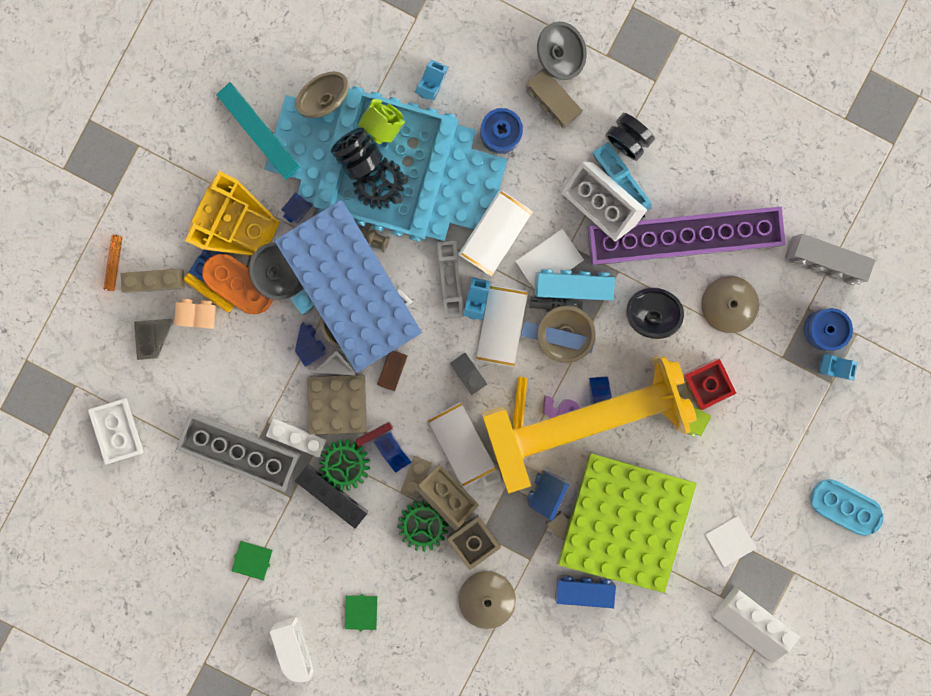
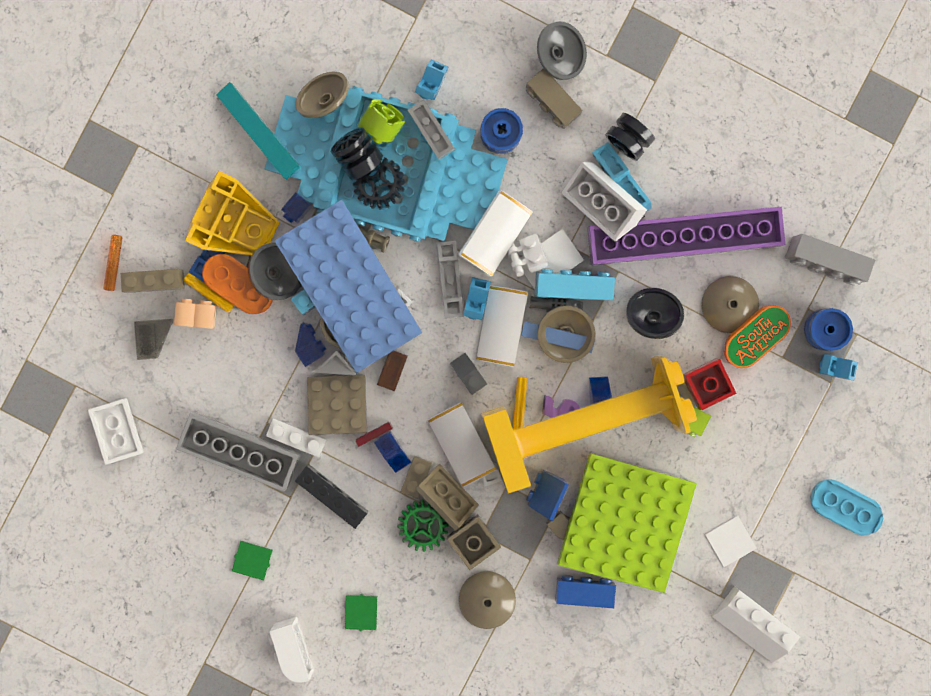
(346, 474): green gear -> none
(431, 129): none -> light grey plate
(533, 253): none -> white plate
(757, 336): none -> tile

